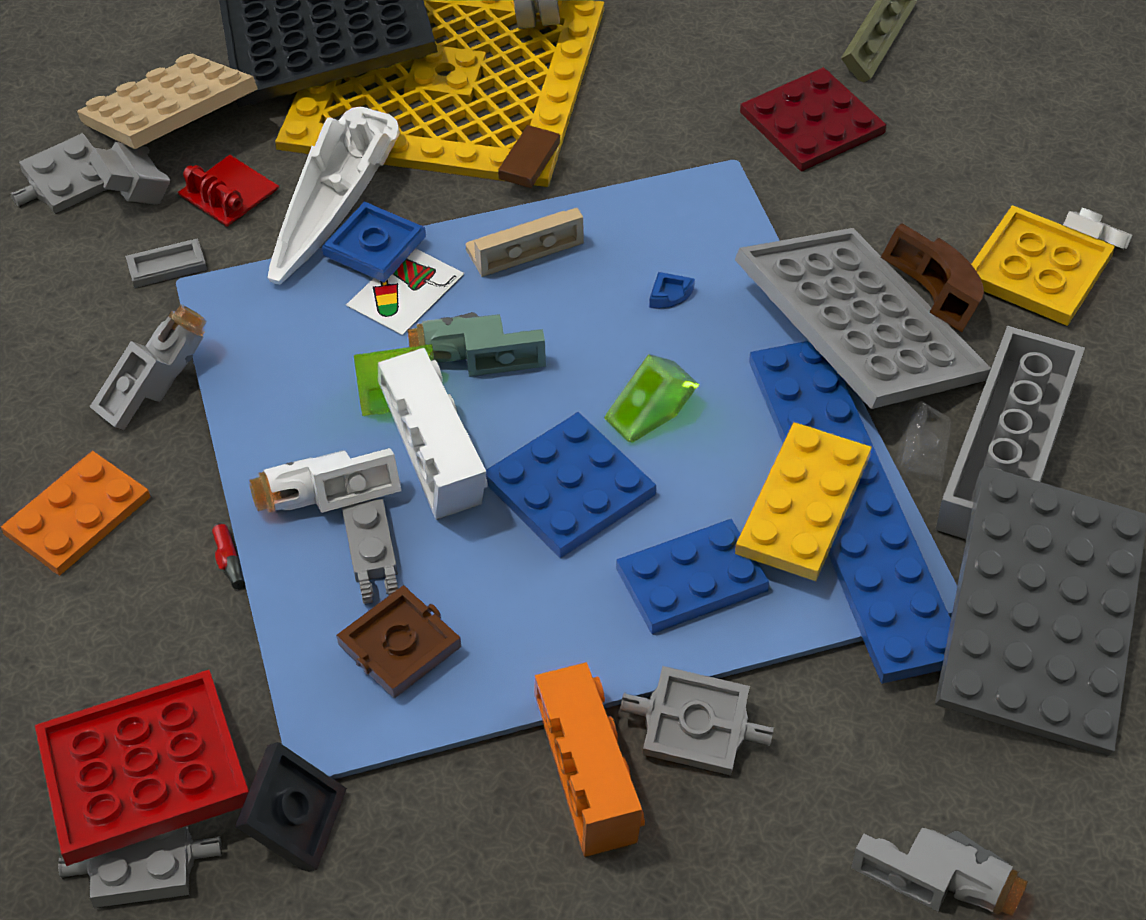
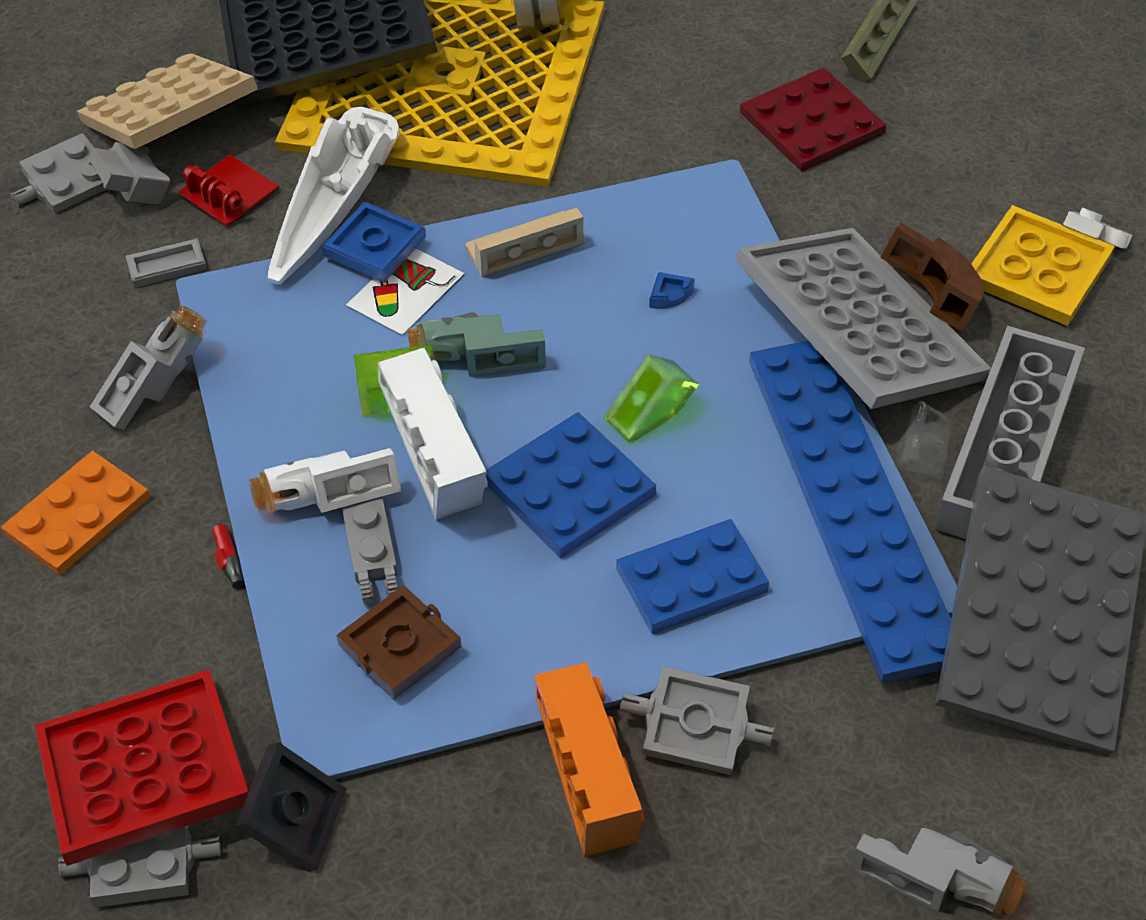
(529, 156): reddish brown tile -> none
(803, 501): yellow plate -> none

